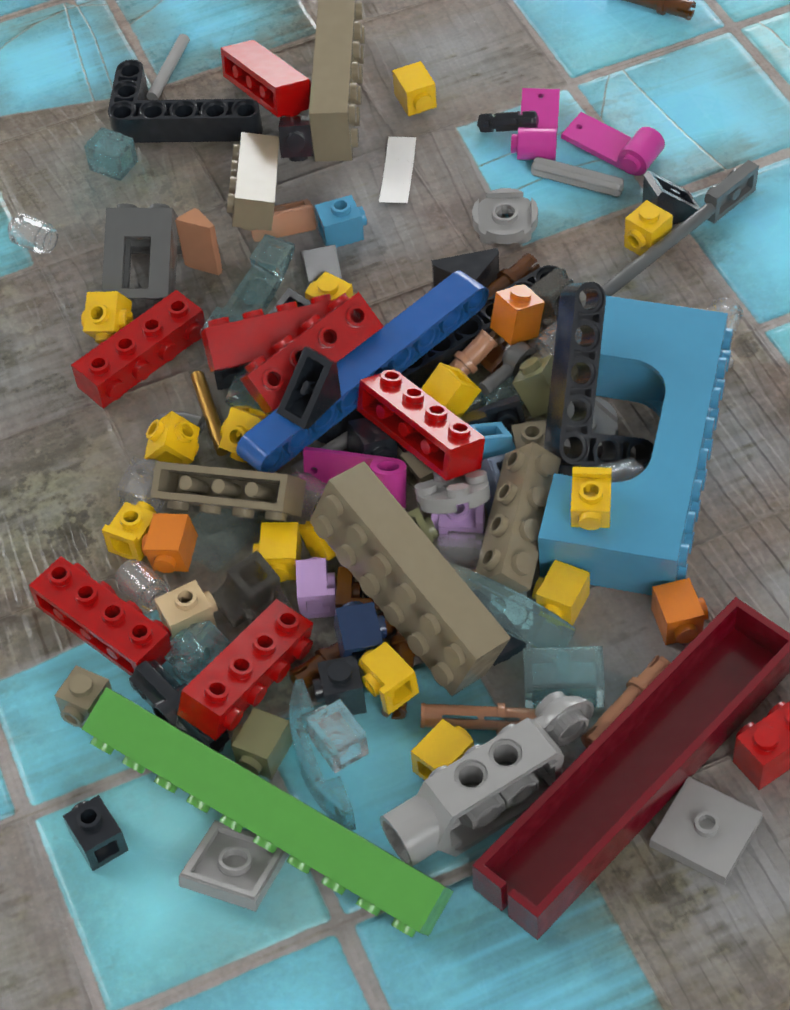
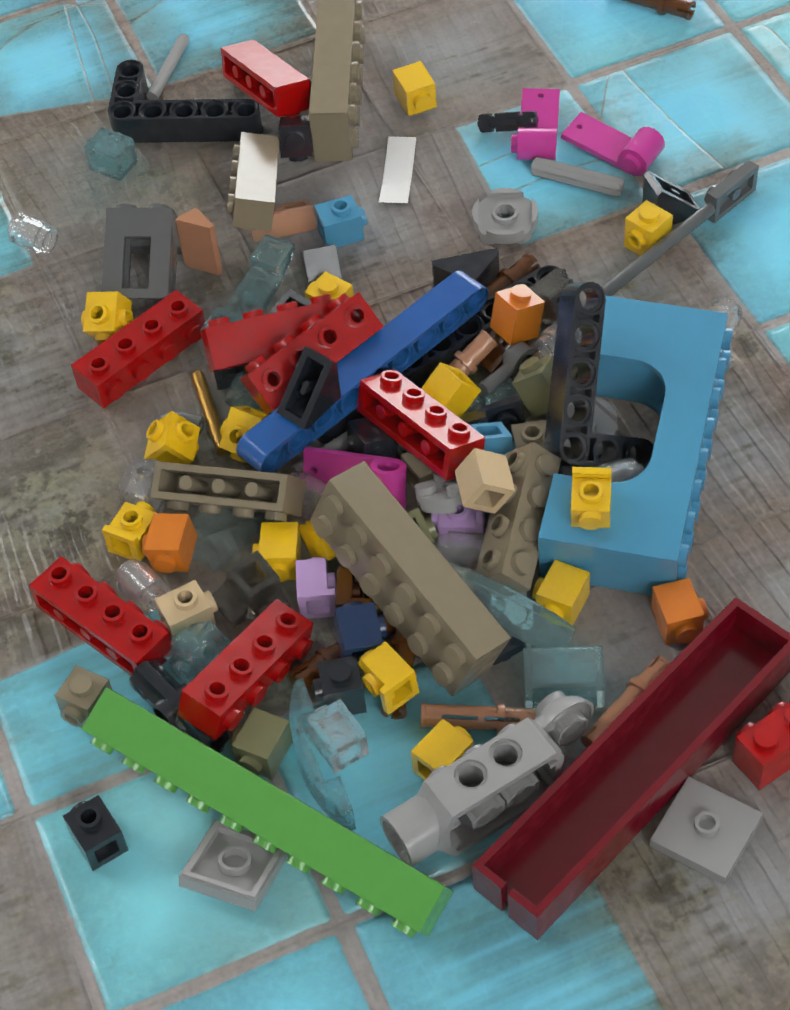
(484, 481): none -> tan brick

